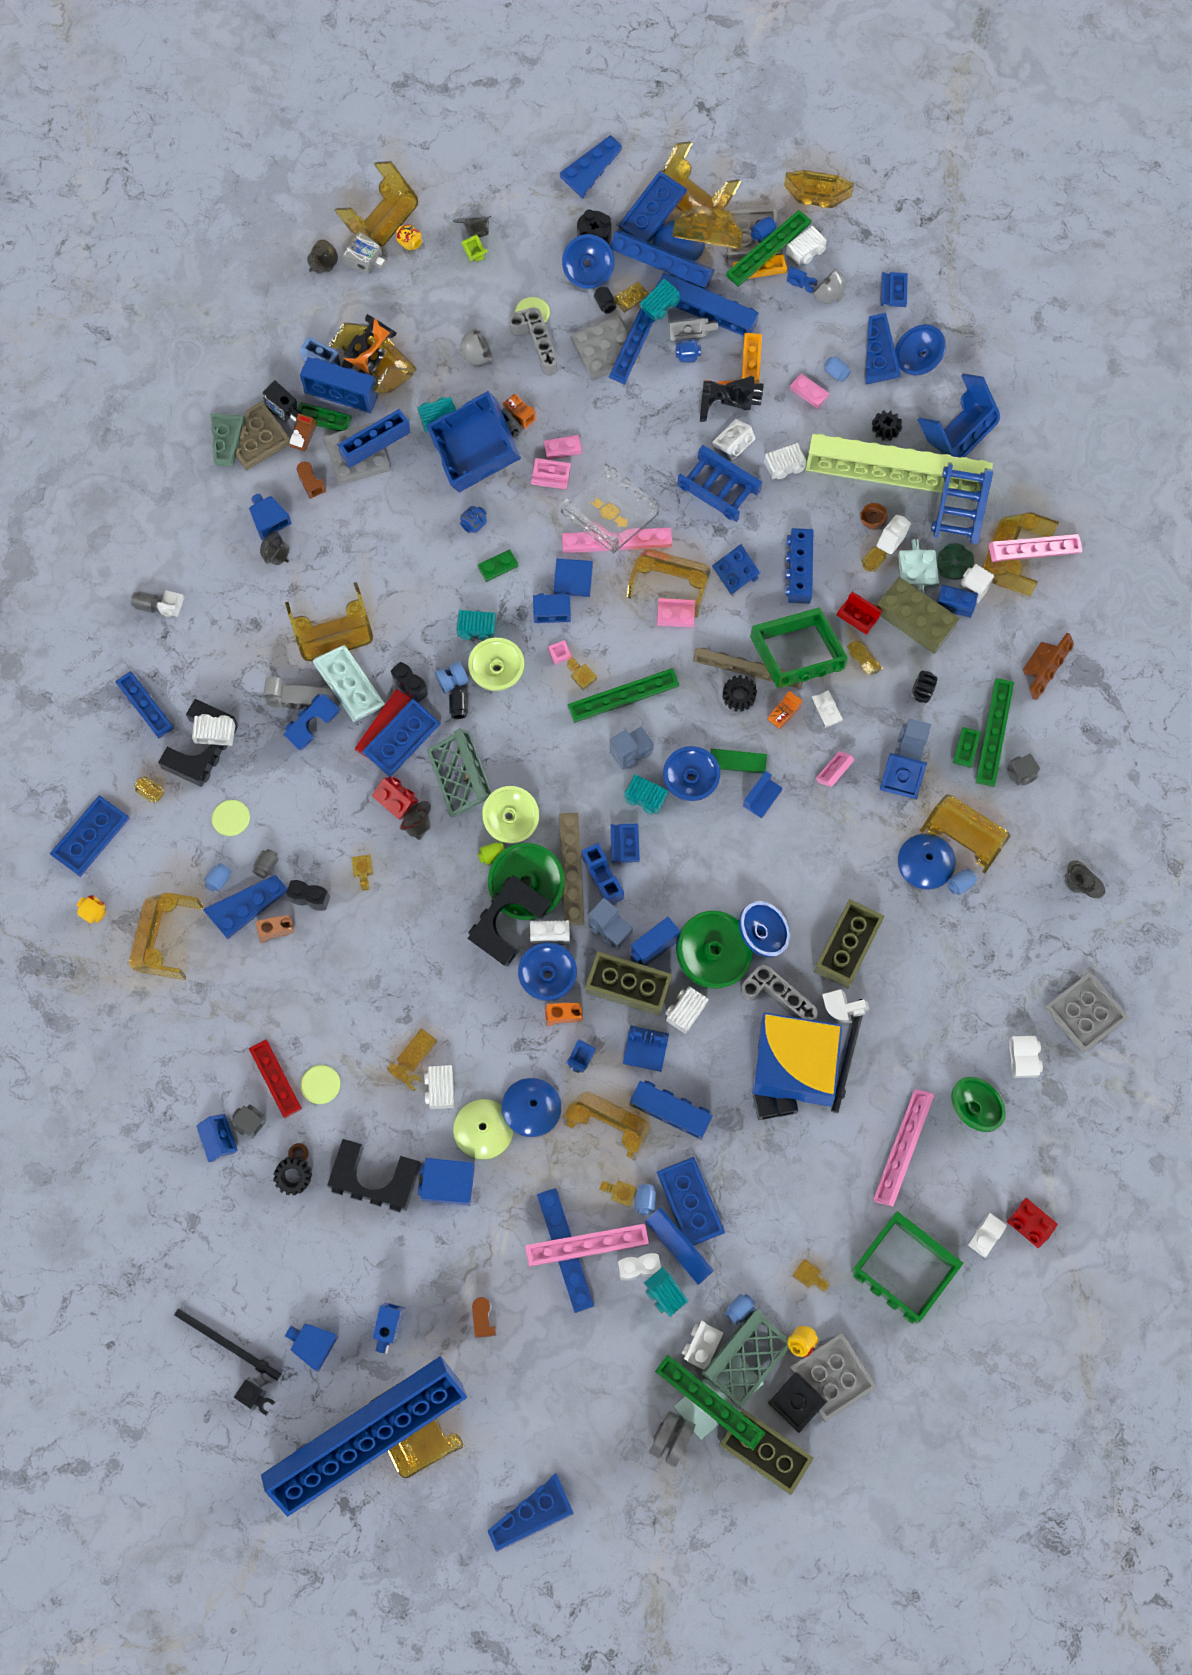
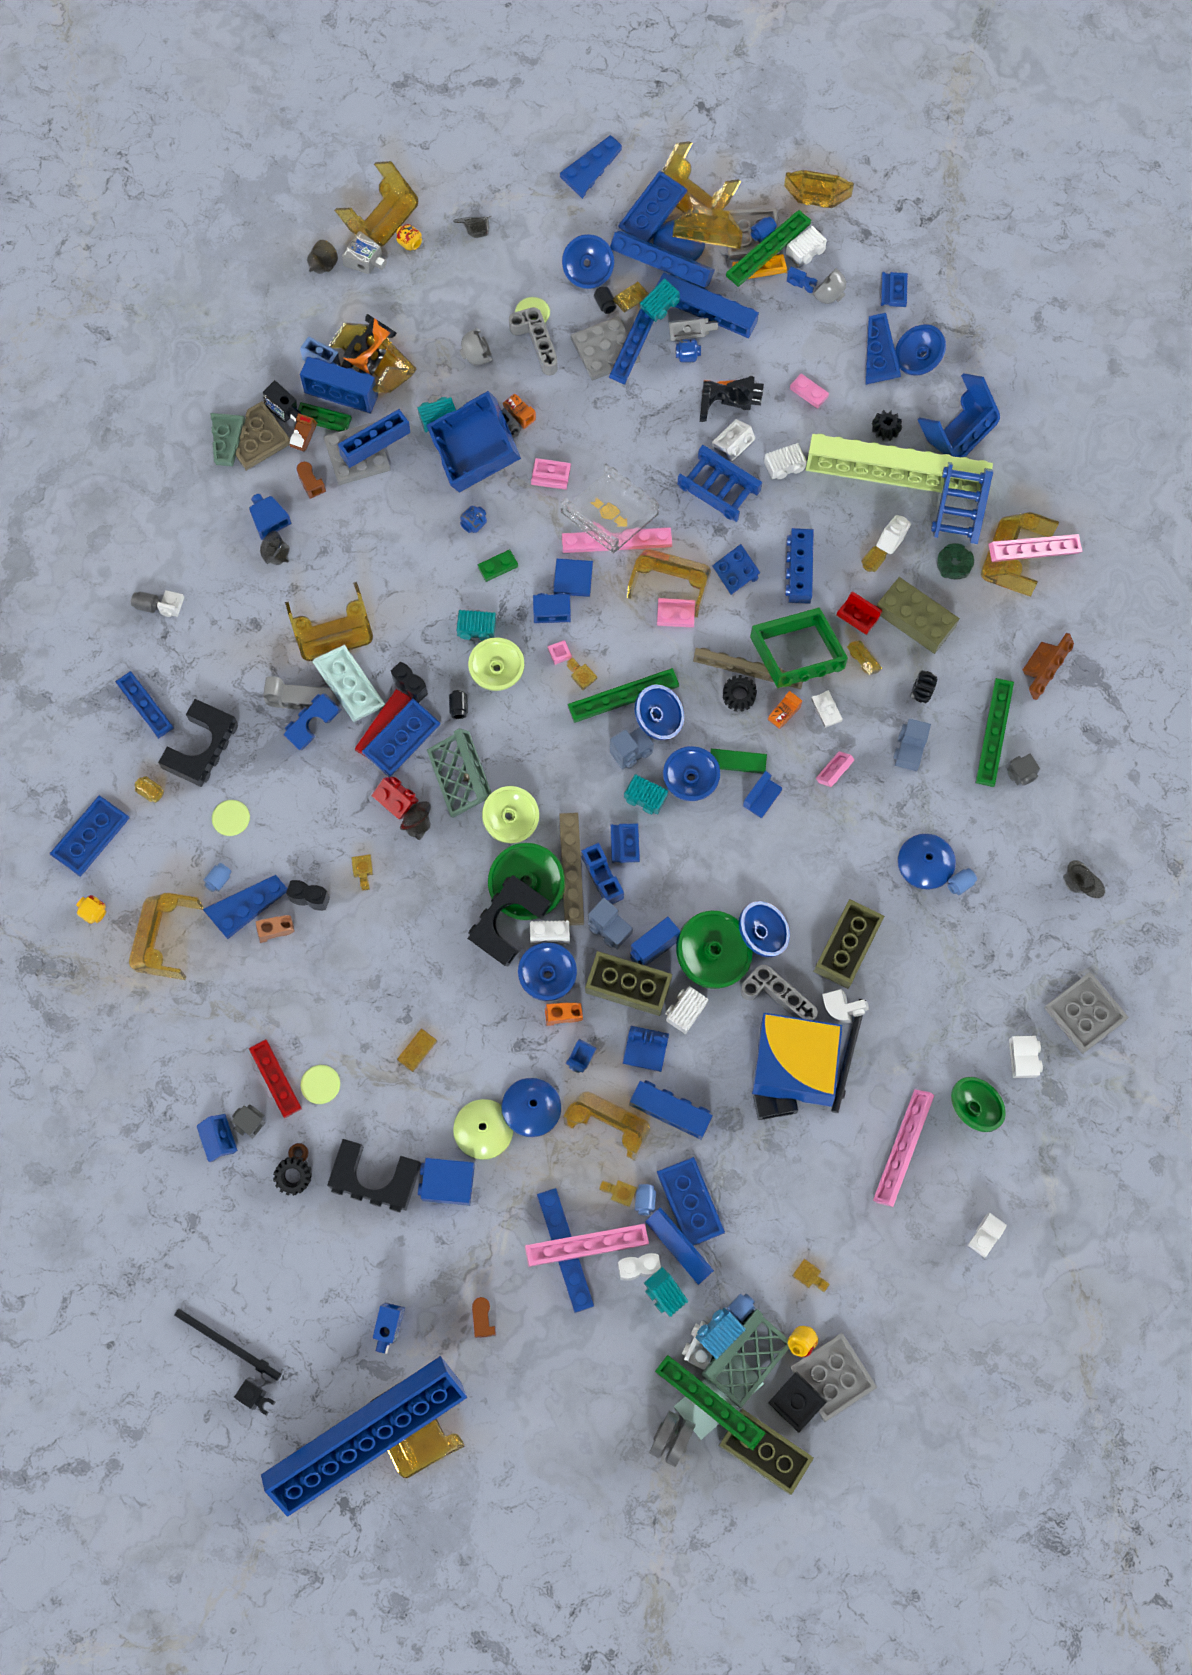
(213, 730): white brick -> none
(265, 863): flat silver brick -> none
(311, 1344): blue torso -> none
(399, 1072): clear yellow plate -> none
(440, 1087): white brick -> none
(451, 677): medium blue wheel -> none
(474, 249): lime bracket -> none
(490, 852): lime brick -> none
(532, 1515): blue wing -> none
(562, 447): bright pink plate -> none
(596, 224): black brick -> none
(665, 708): none -> blue dish
(719, 1332): none -> dark azure brick
(752, 356): light orange plate -> none
(837, 369): medium blue brick -> none
(874, 516): dark orange hair -> none
(903, 776): blue tile -> none
(918, 567): light aqua plate -> none
(927, 1242): green window -> none
(957, 600): blue brick -> none
(966, 747): green plate -> none
(968, 829): clear yellow windscreen -> none
(977, 581): white brick -> none
(1032, 1223): red bracket -> none

